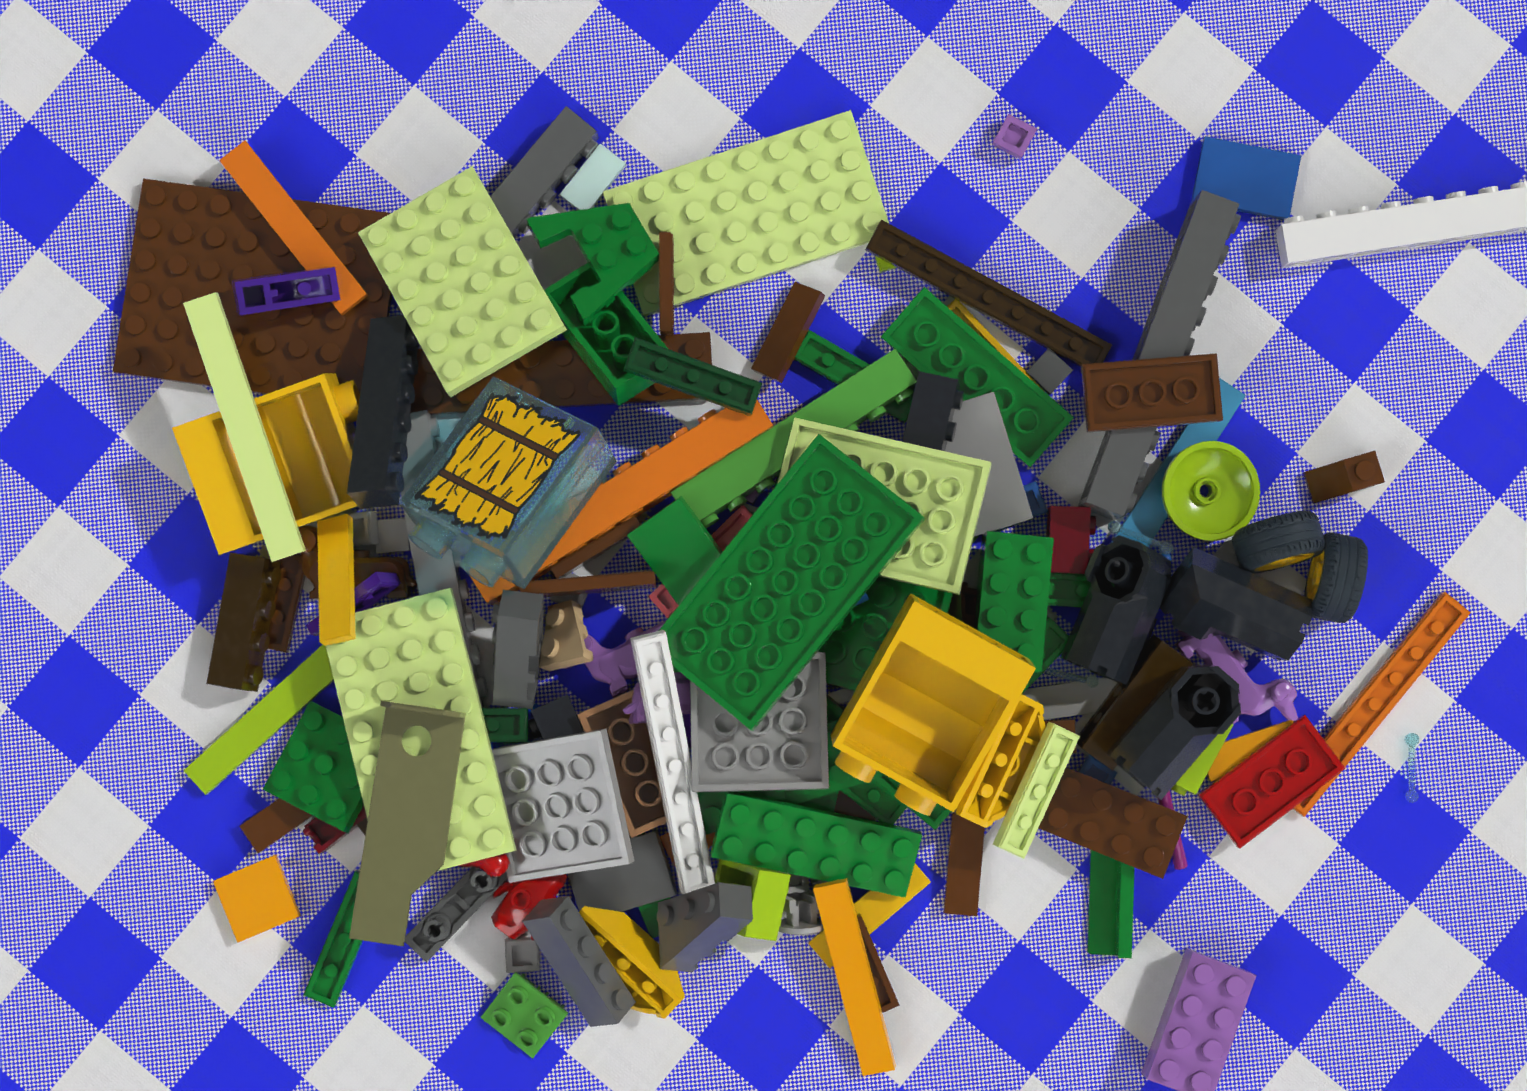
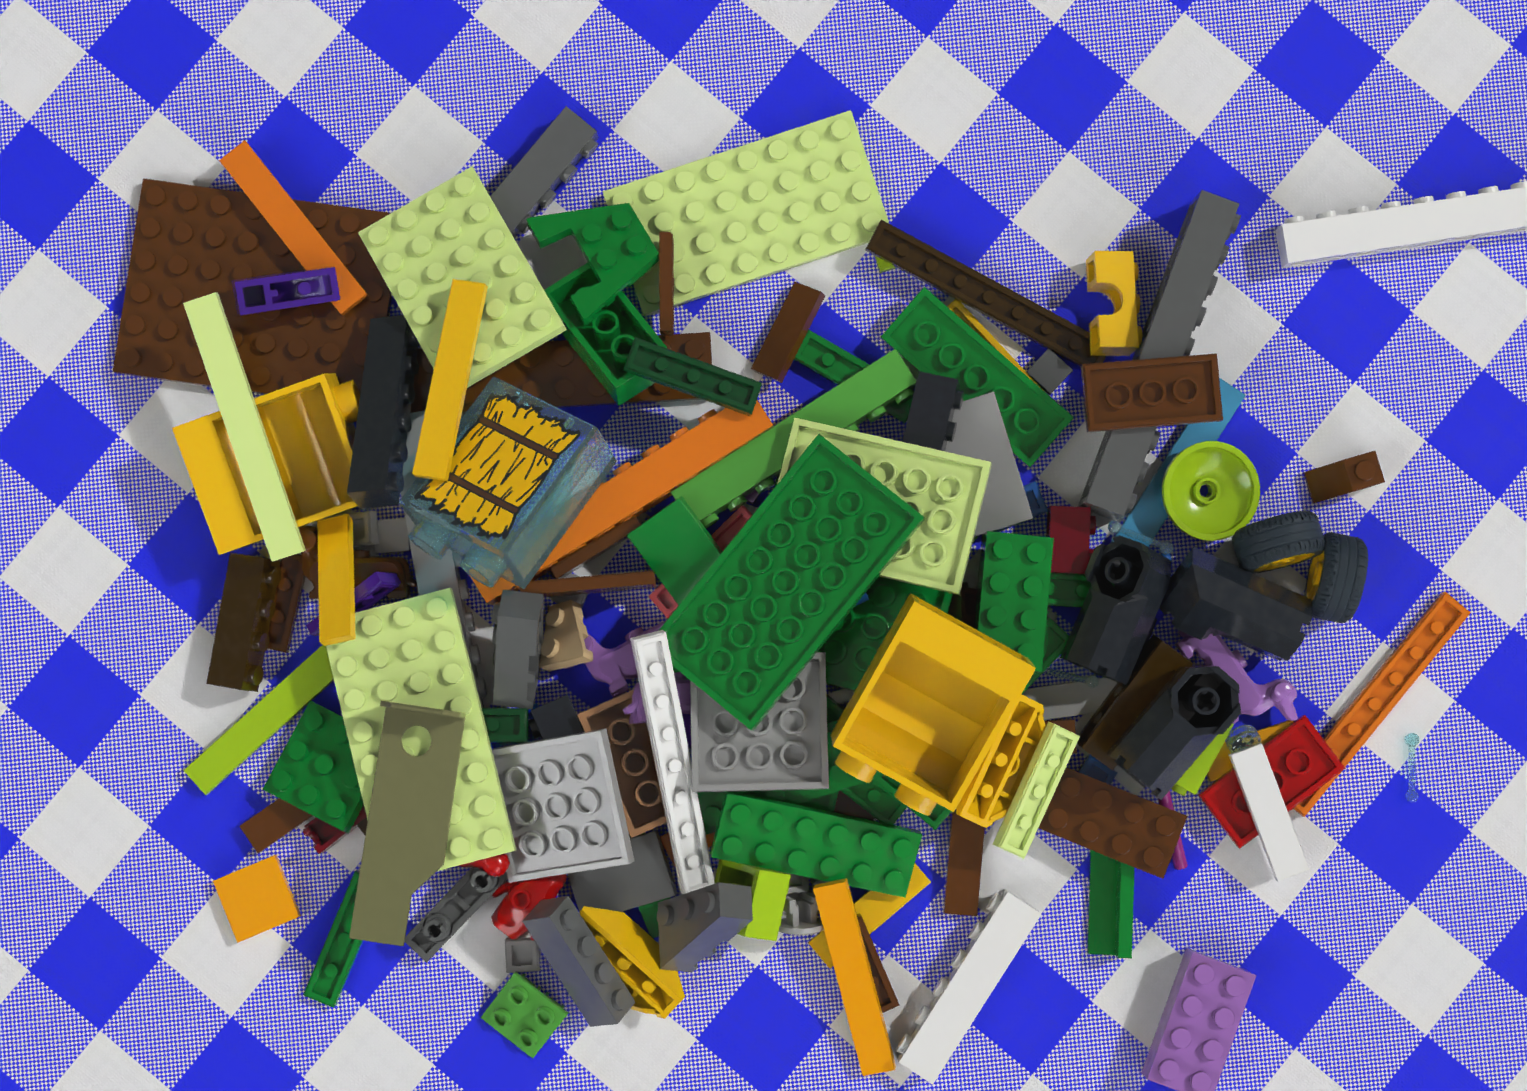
(450, 380): none -> yellow tile
(593, 178): light aqua tile -> none
(968, 985): none -> white brick
(1014, 136): medium lavender plate -> none
(1115, 276): none -> yellow arch
(1242, 737): none -> clear light blue tile
(1249, 175): blue tile -> none
(1268, 812): none -> white tile

